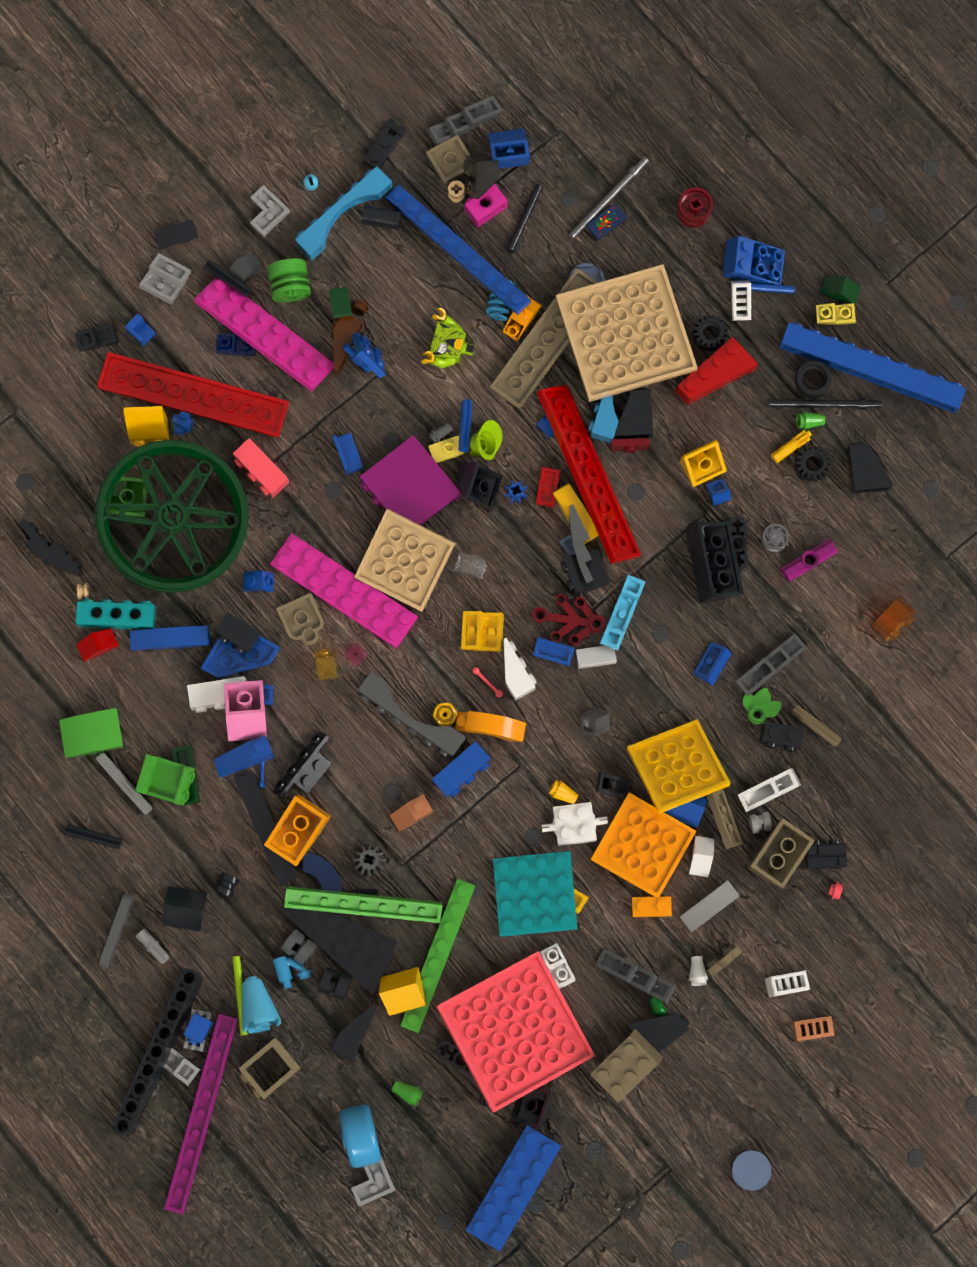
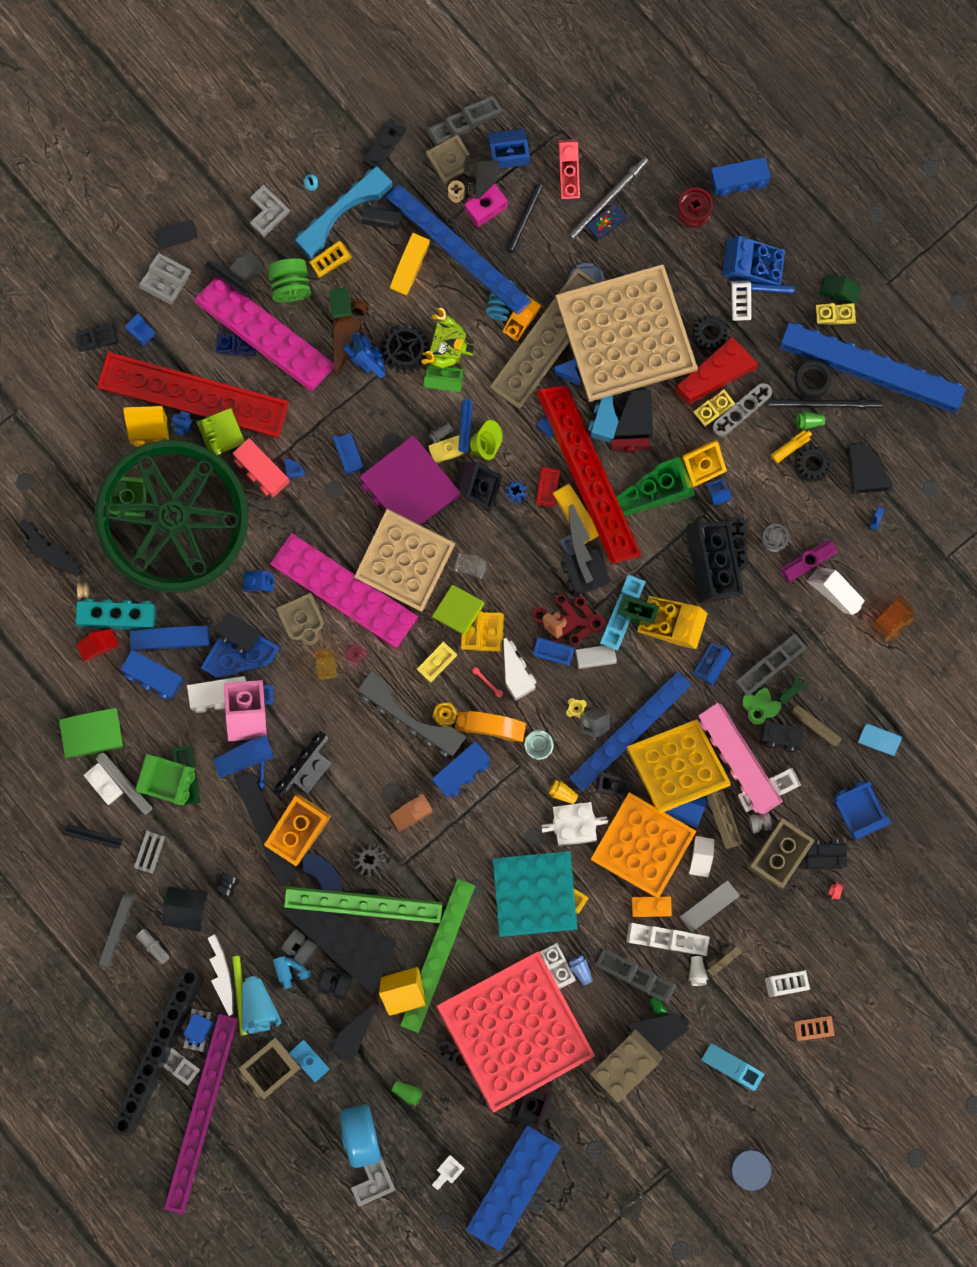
(103, 784): none -> white plate
(151, 675): none -> blue brick
(154, 836): none -> light grey tile
(221, 432): none -> lime hinge
(223, 982): none -> white slope
(293, 469): none -> blue tile
(309, 1061): none -> dark azure plate
(340, 260): none -> yellow slope
(410, 264): none -> yellow slope
(411, 344): none -> black gear
(437, 662): none -> light yellow plate
(443, 378): none -> bright green slope
(449, 1171): none -> white plate
(458, 610): none -> lime tile
(539, 744): none -> light aqua hair
(552, 624): none -> nougat tile
(568, 372): none -> blue slope
(569, 168): none -> coral slope
(575, 703): none -> light yellow plate
(581, 969): none -> medium blue cone
(630, 731): none -> blue plate
(637, 611): none -> dark green slope
(660, 487): none -> green wedge
(667, 939): none -> white slope
(676, 623): none -> yellow slope
(714, 408): none -> light yellow slope
(732, 1067): none -> medium azure slope
(740, 176): none -> blue brick
(740, 758): none -> bright pink brick
(742, 410): none -> light grey beam
(787, 693): none -> dark green plate
(836, 590): none -> white slope
(860, 810): none -> blue panel
(876, 519): none -> blue tile
(879, 739): none -> dark azure slope

